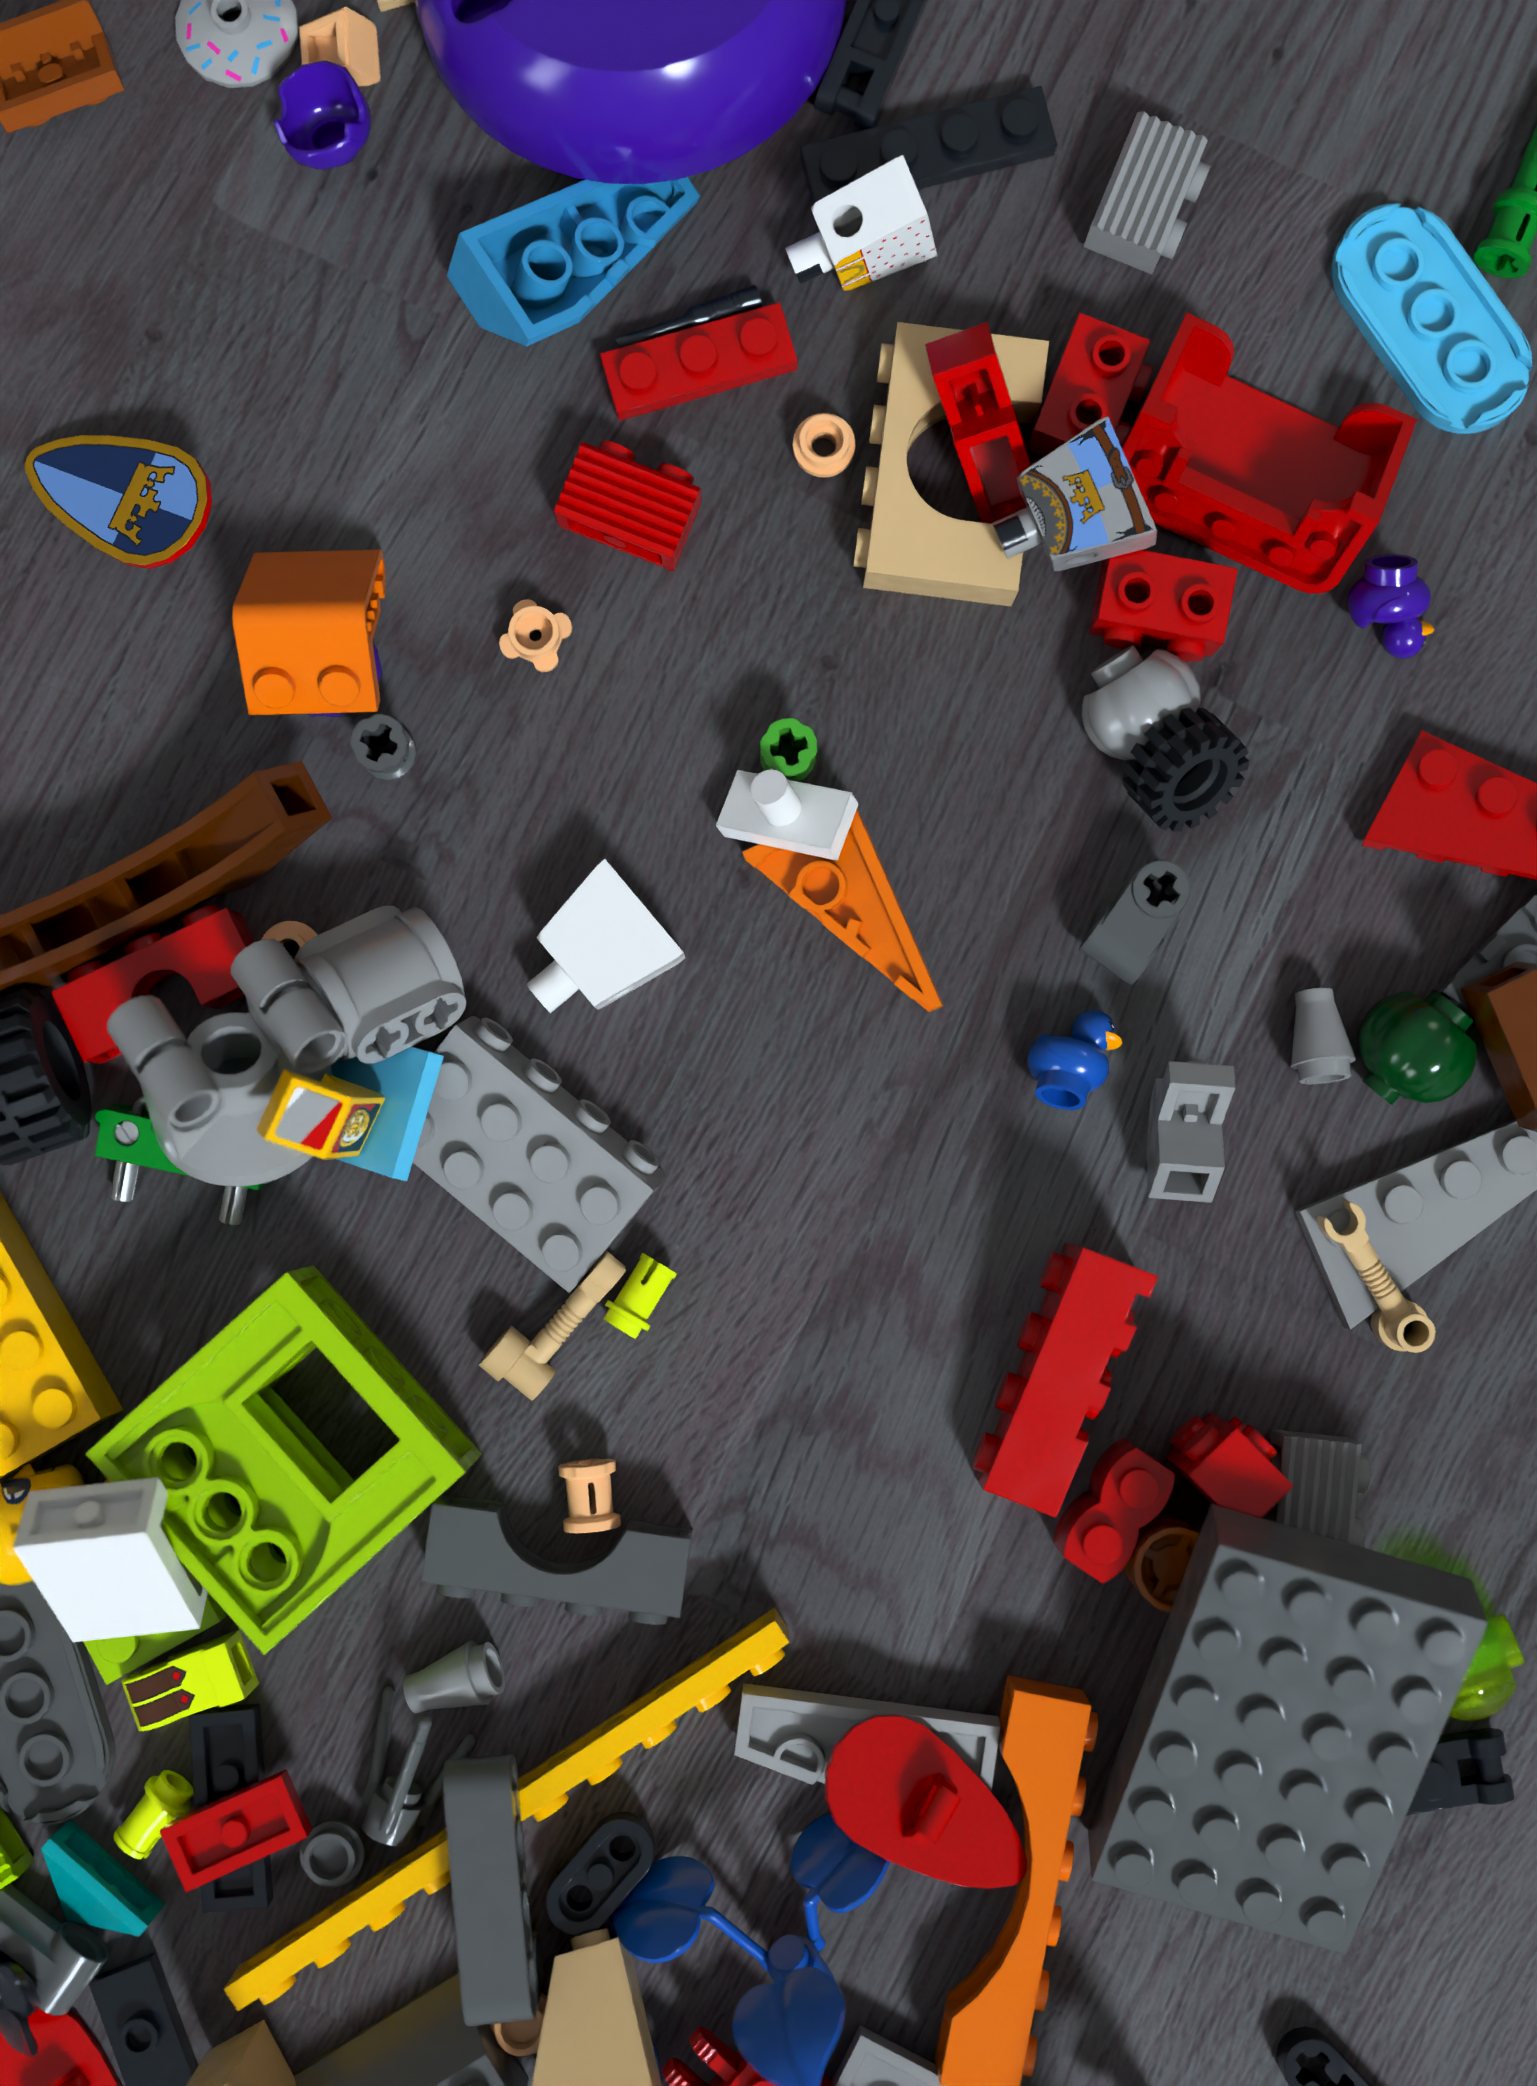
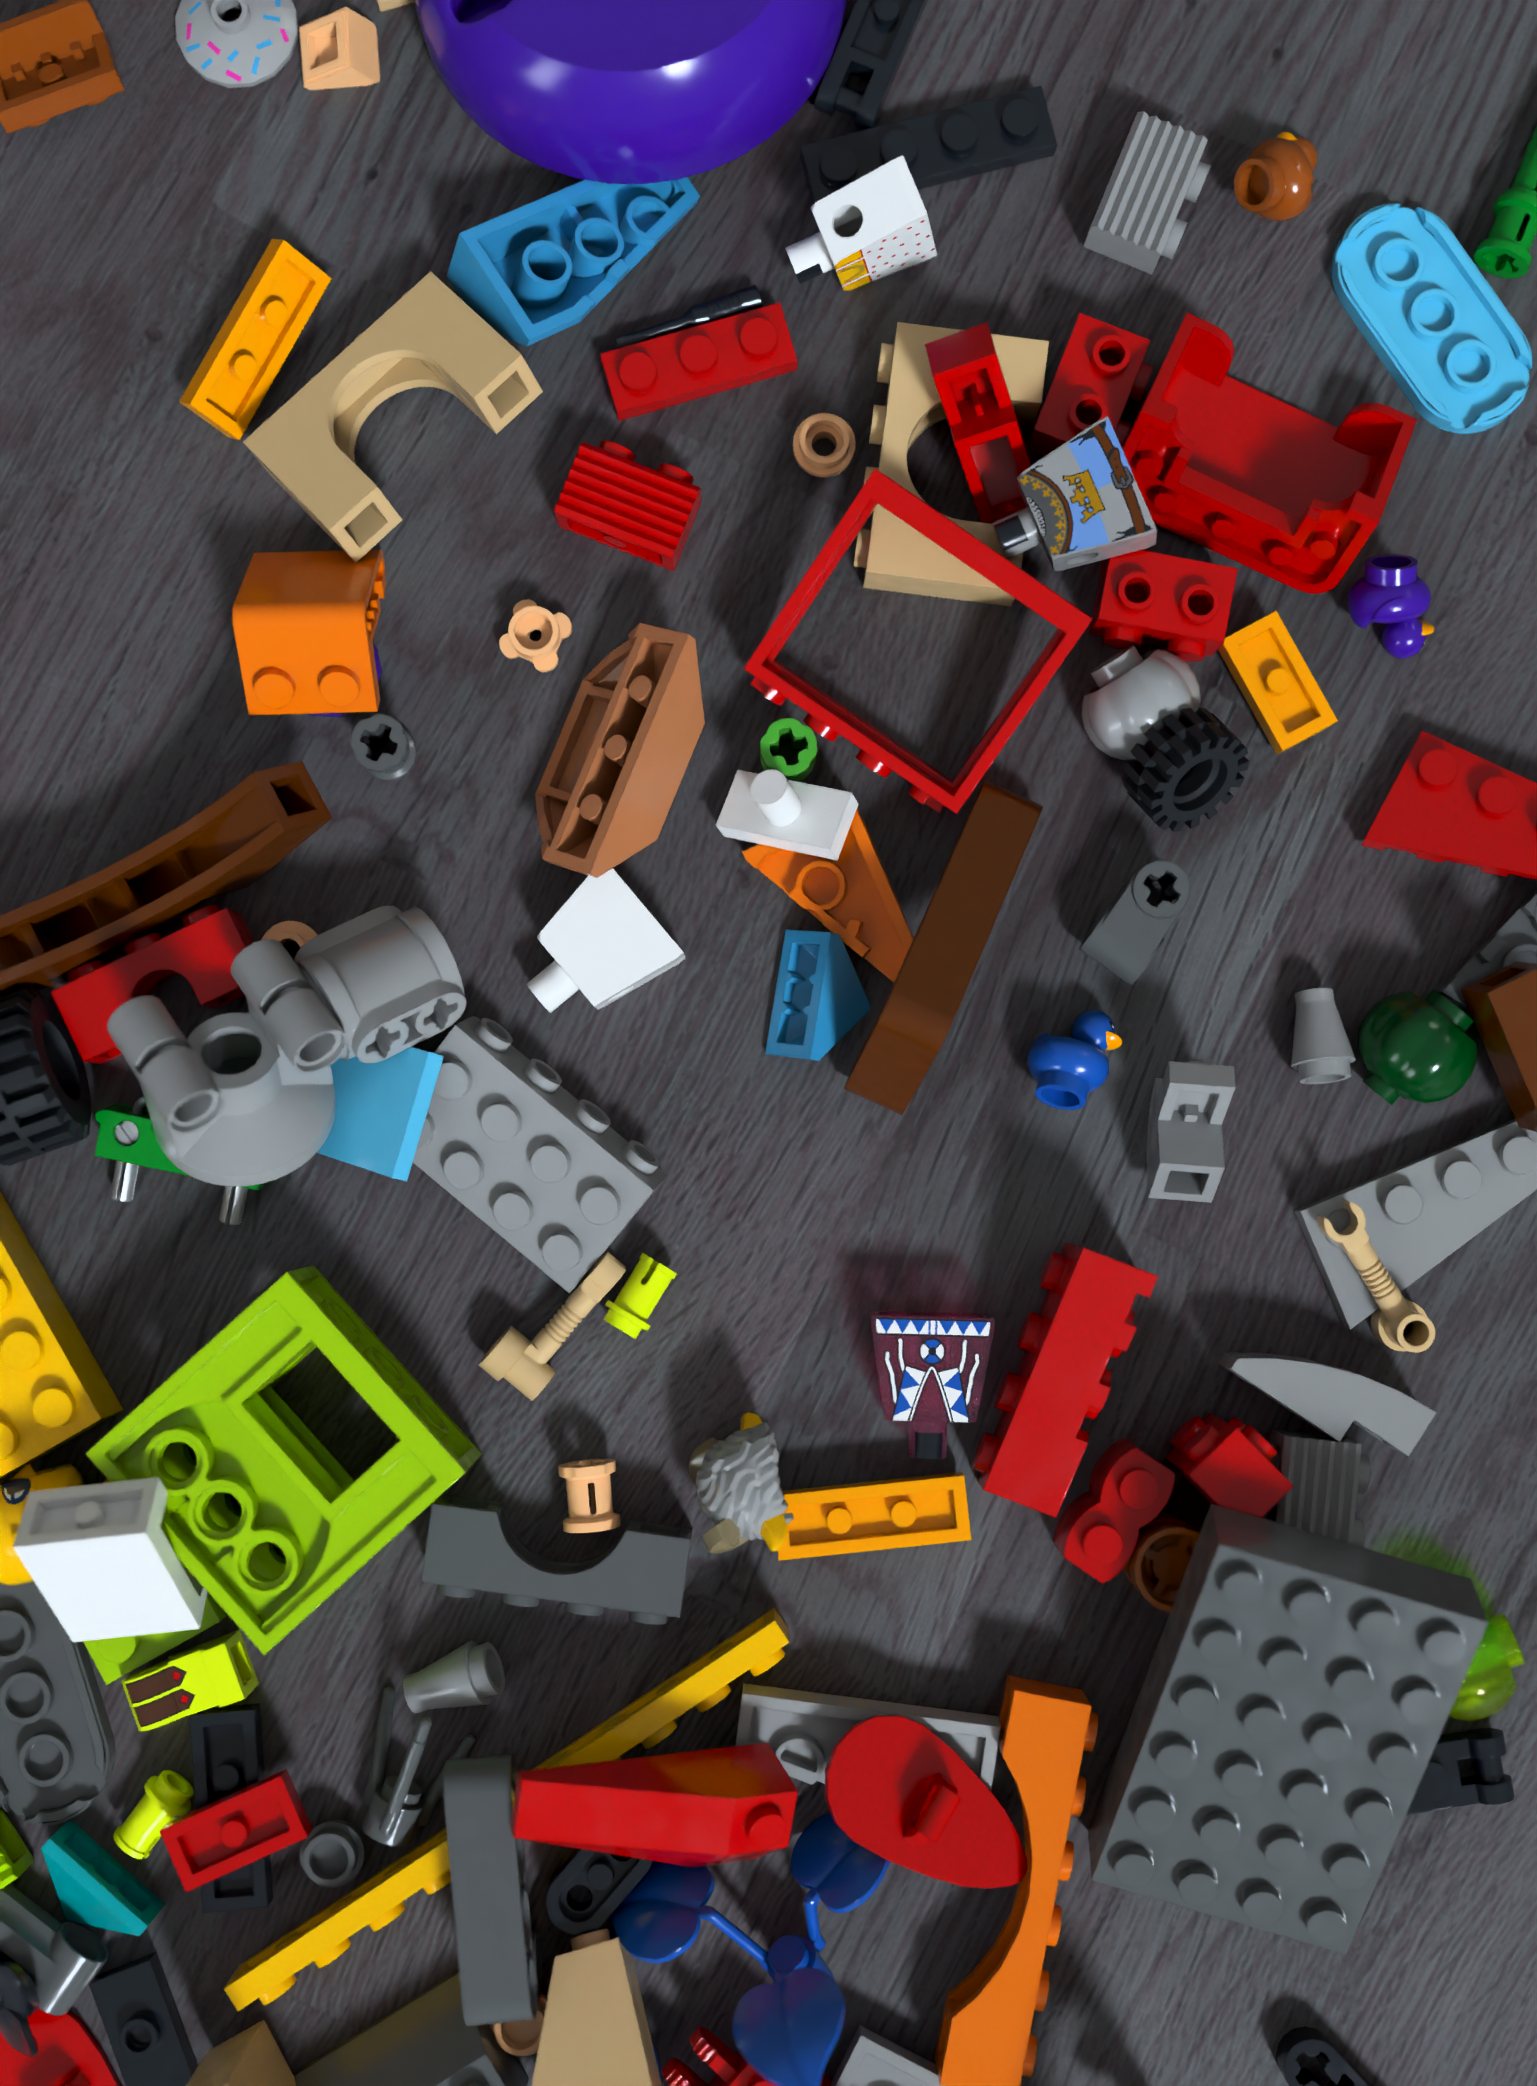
(124, 495): shield -> none
(255, 339): none -> light orange plate
(320, 1117): slope -> none
(322, 116): dark purple hair -> none
(416, 343): none -> tan arch
(621, 752): none -> nougat wedge
(663, 1807): none -> red wedge
(741, 1487): none -> light grey hair
(814, 996): none -> dark azure slope
(876, 748): none -> red window
(876, 1516): none -> light orange plate
(930, 1371): none -> torso
(945, 949): none -> reddish brown beam
(1276, 683): none -> light orange plate
(1277, 177): none -> dark orange animal
(1334, 1397): none -> light grey slope

